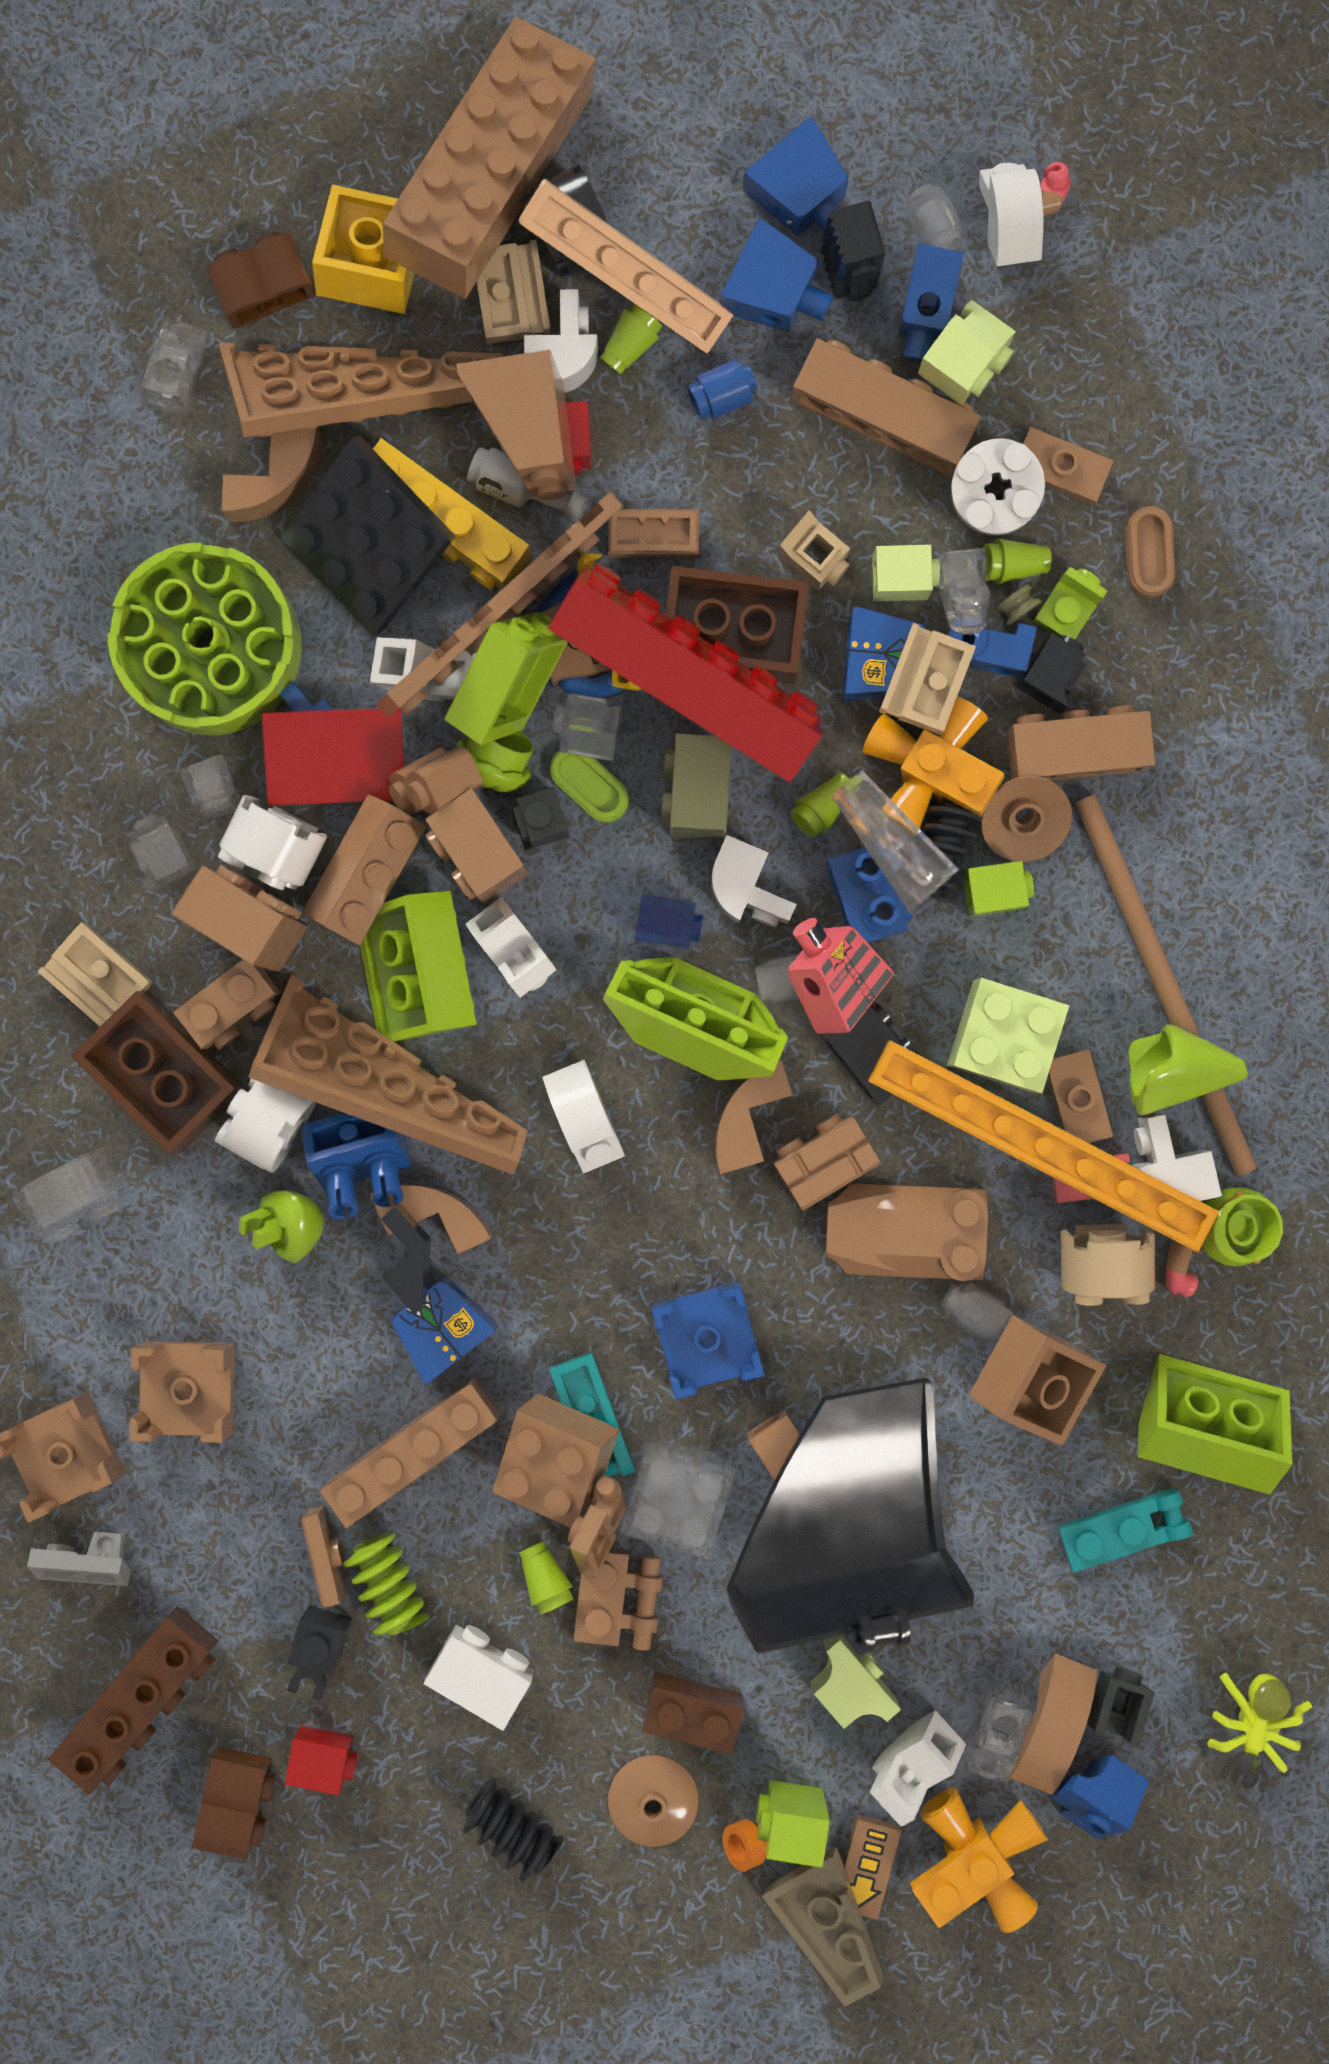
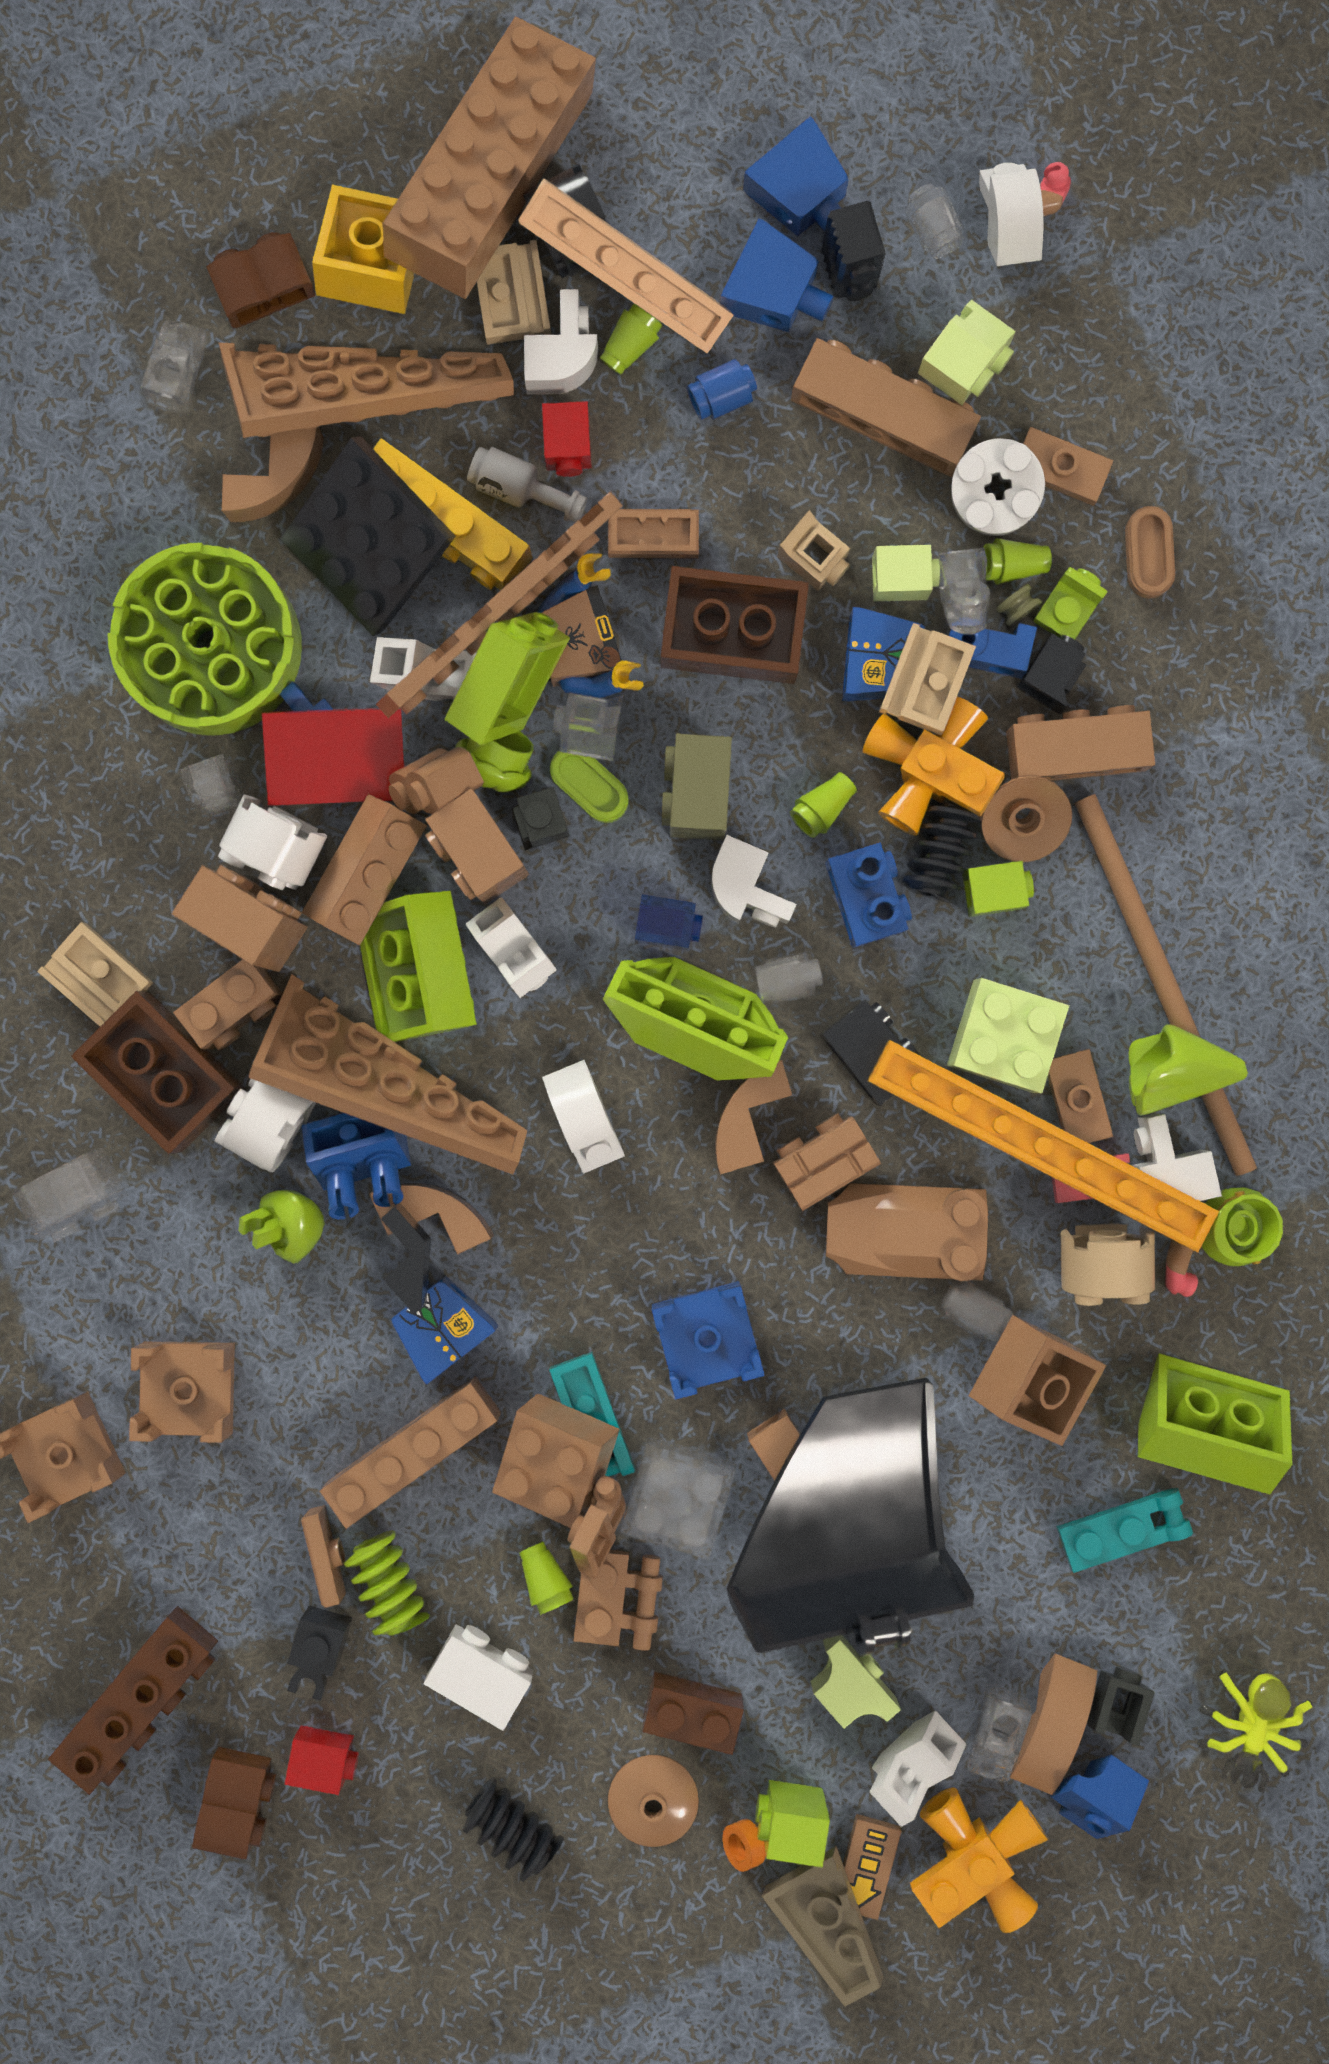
(99, 1566): light grey hinge -> none
(160, 851): clear window -> none
(527, 414): medium nougat slope -> none
(687, 671): red brick -> none
(836, 975): coral torso -> none
(895, 843): clear wing -> none
(930, 286): blue torso -> none

